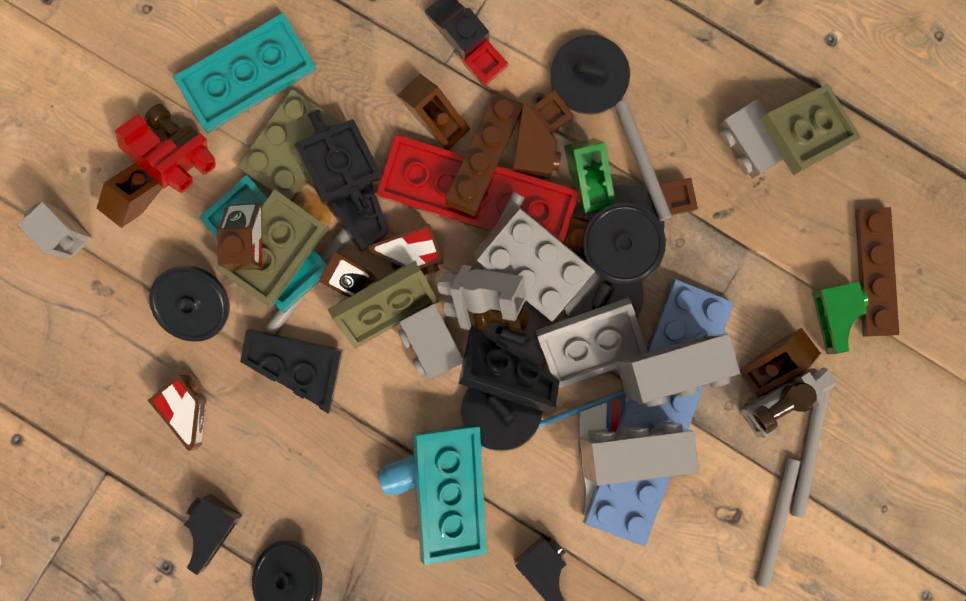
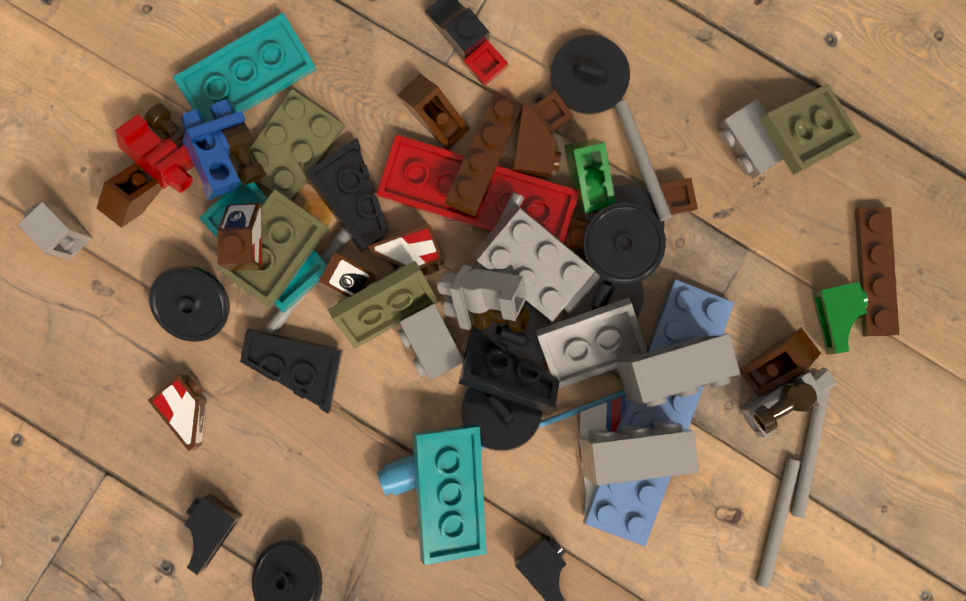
(211, 145): none -> blue hips
(338, 161): black plate -> none

